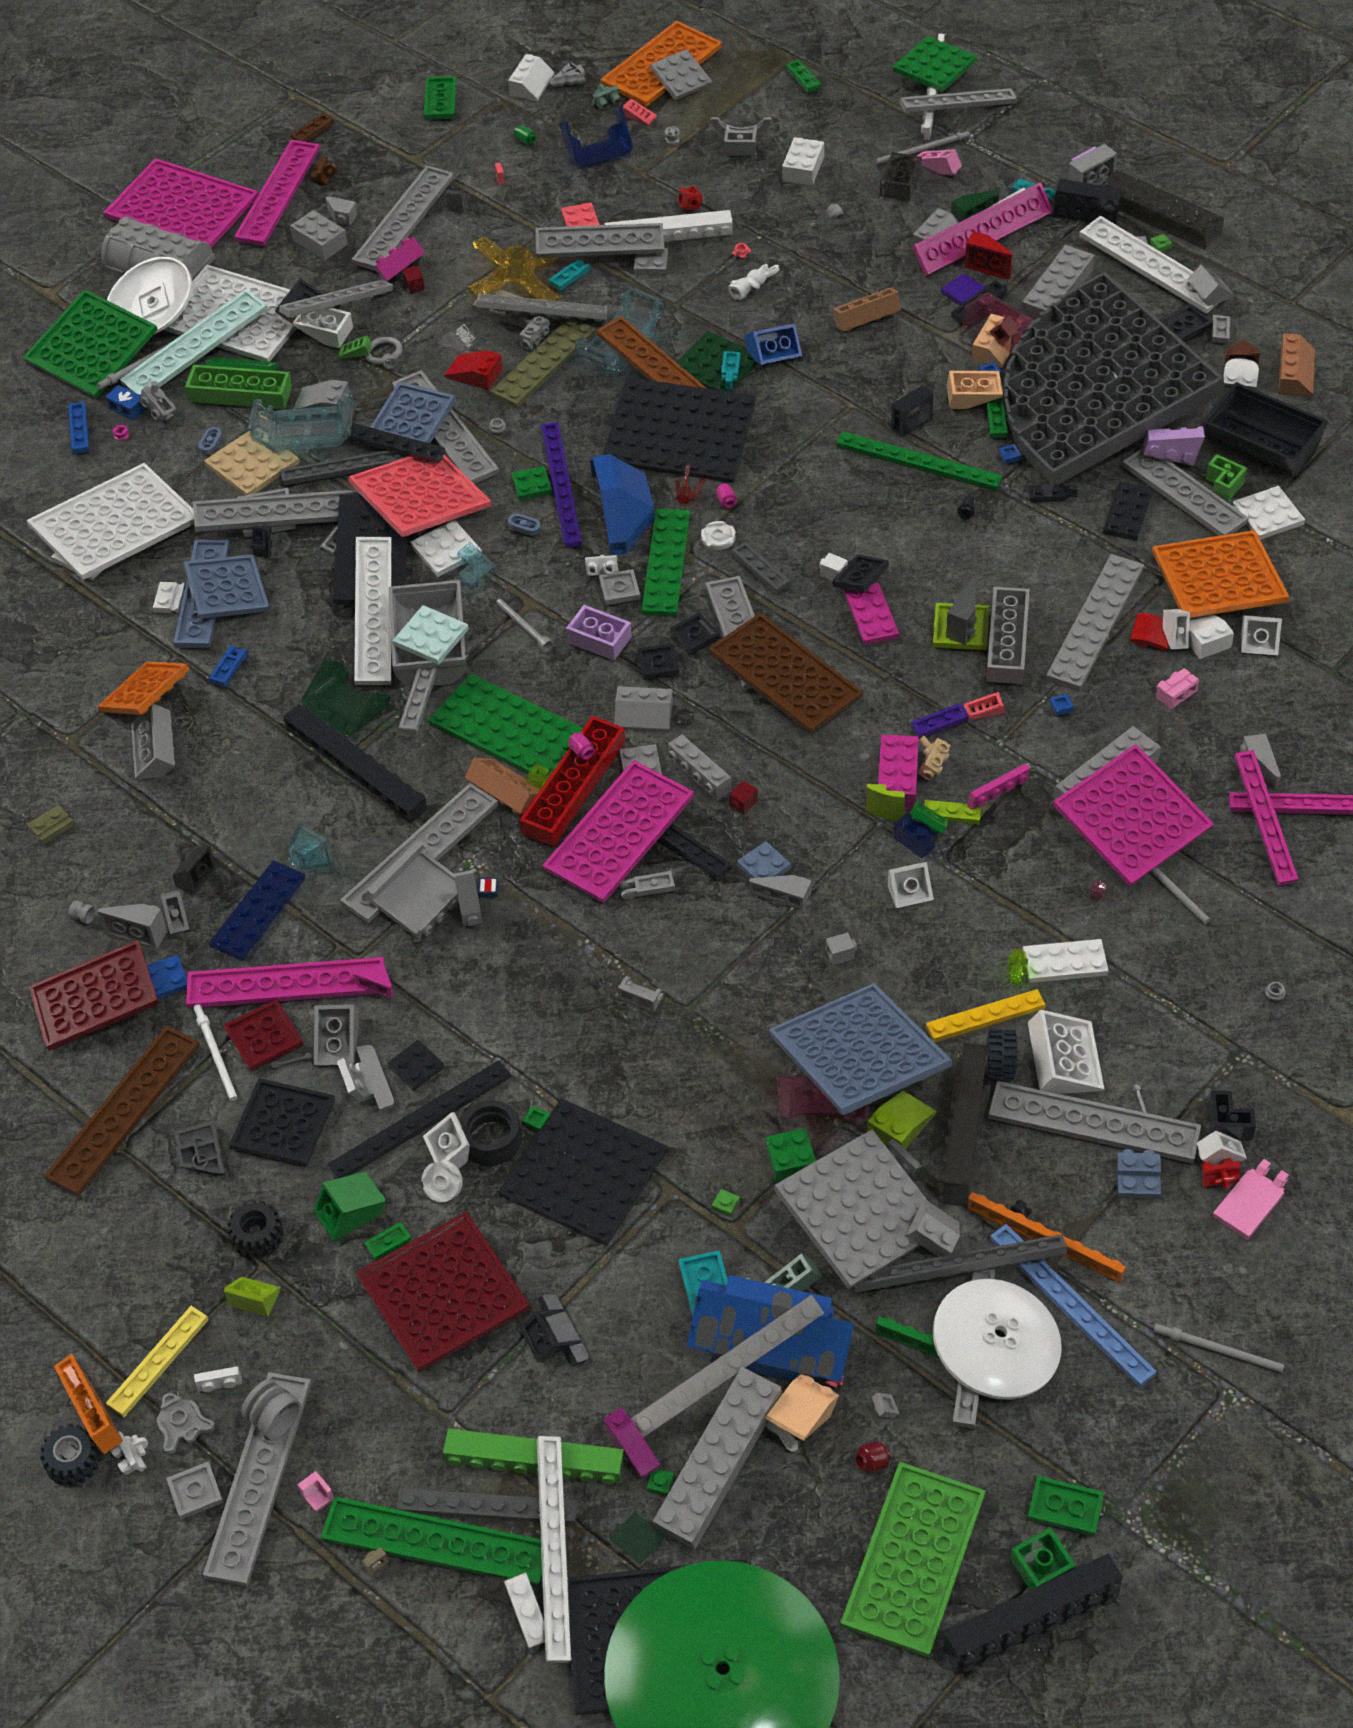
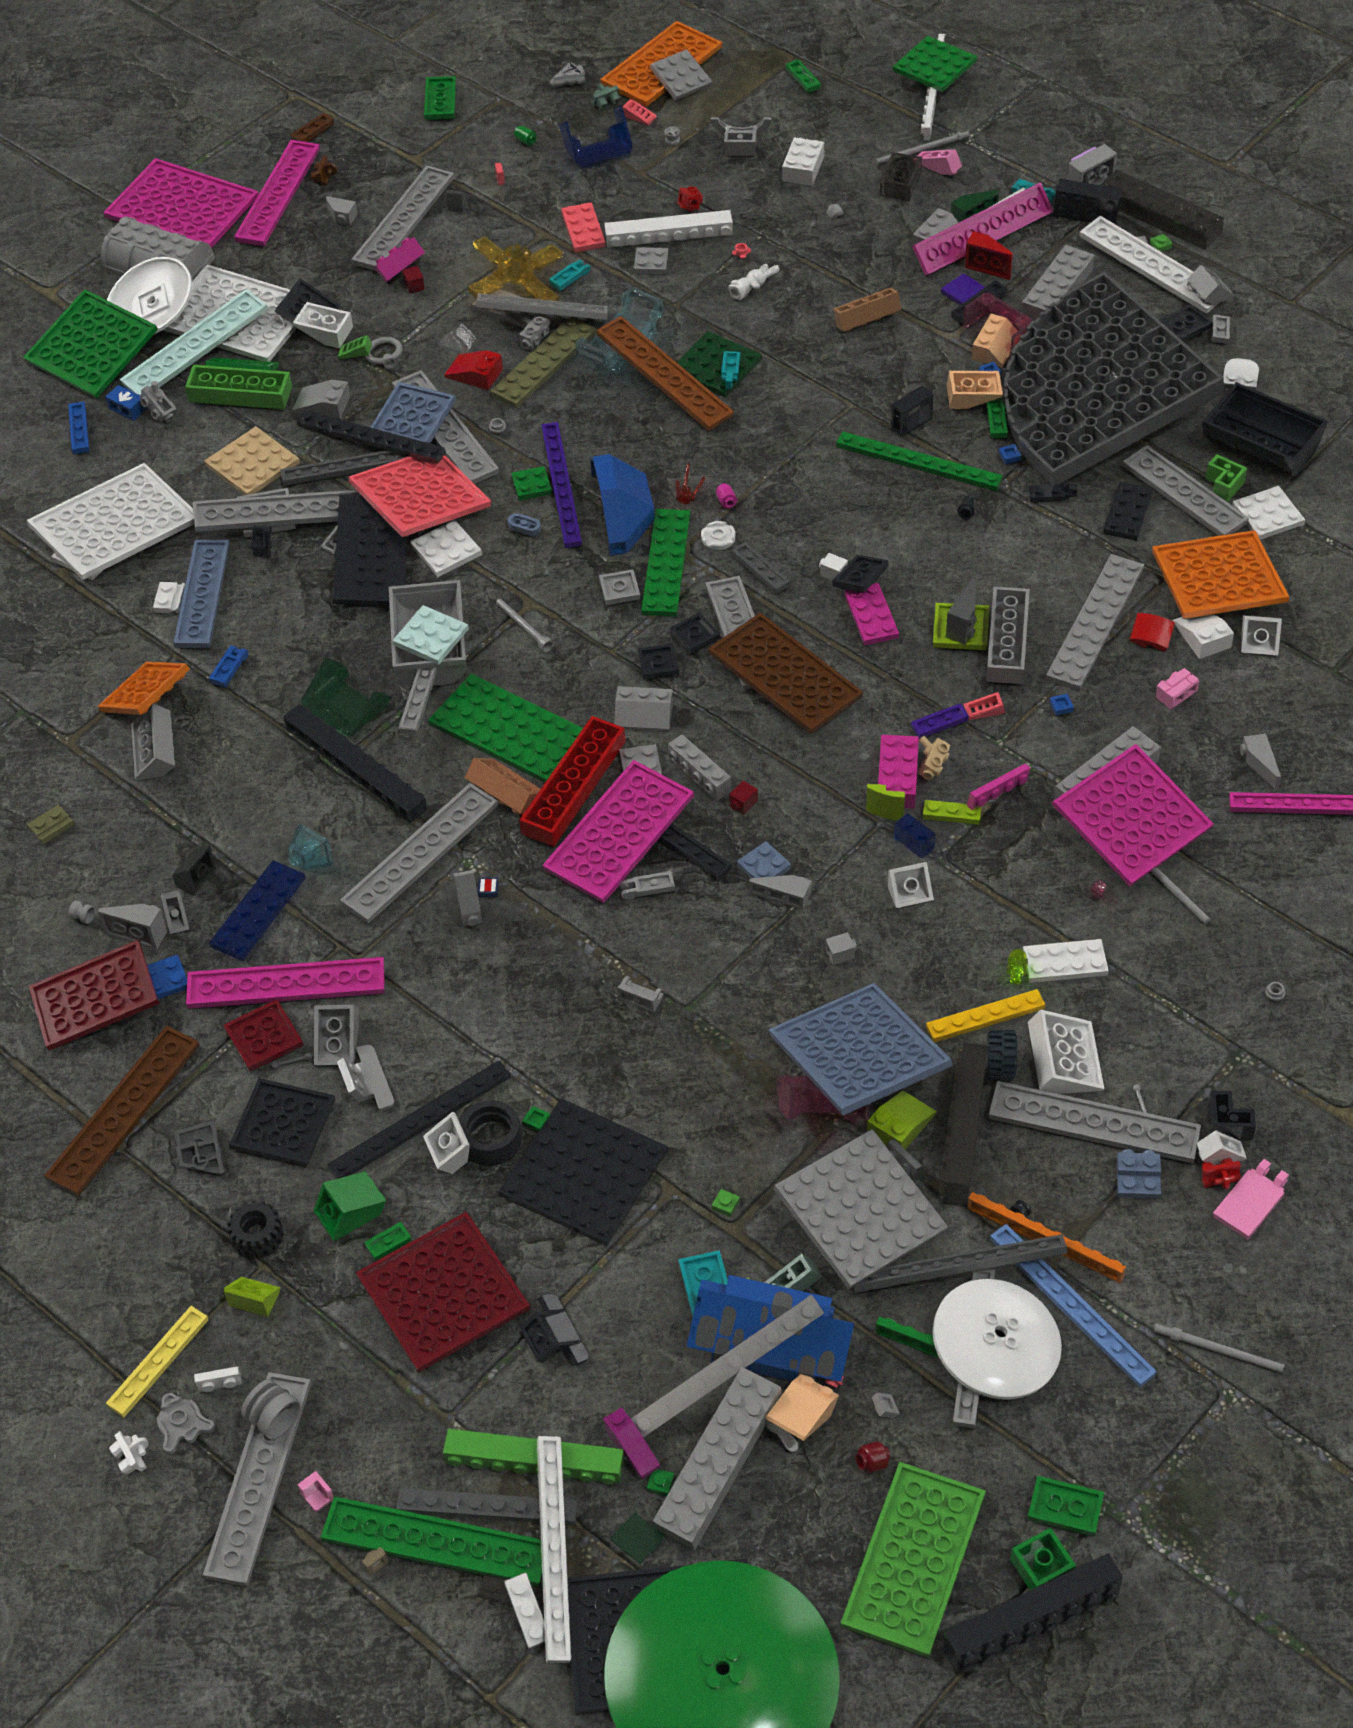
(69, 1455): black wheel -> none
(88, 1404): orange slope -> none
(112, 378): light grey bar -> none
(120, 436): dark pink bush -> none
(194, 1490): light grey plate -> none
(203, 1023): white bar -> none
(210, 440): sand blue plate -> none
(226, 586): sand blue plate -> none
(302, 427): clear light blue windscreen -> none
(318, 235): light grey brick -> none
(335, 298): light grey plate -> none
(372, 611): white plate -> none
(375, 980): dark pink slope -> none
(415, 891): light grey panel -> none
(415, 1065): black plate -> none
(442, 1181): white tile -> none
(477, 562): clear light blue plate -> none
(530, 78): white slope -> none
(538, 775): clear neon green plate -> none
(581, 746): dark pink brick -> none
(598, 632): lavender brick -> none
(599, 240): light grey plate -> none
(601, 565): white hips -> none
(676, 424): black plate -> none
(773, 344): blue slope -> none
(789, 1153): green brick -> none
(924, 814): green plate -> none
(934, 1229): light grey slope -> none
(957, 100): light grey plate -> none
(1004, 329): dark red brick -> none
(1174, 445): lavender wedge -> none
(1176, 628): white slope -> none
(1243, 351): copper slope -> none
(1266, 818): dark pink plate -> none
(1296, 366): nougat slope -> none

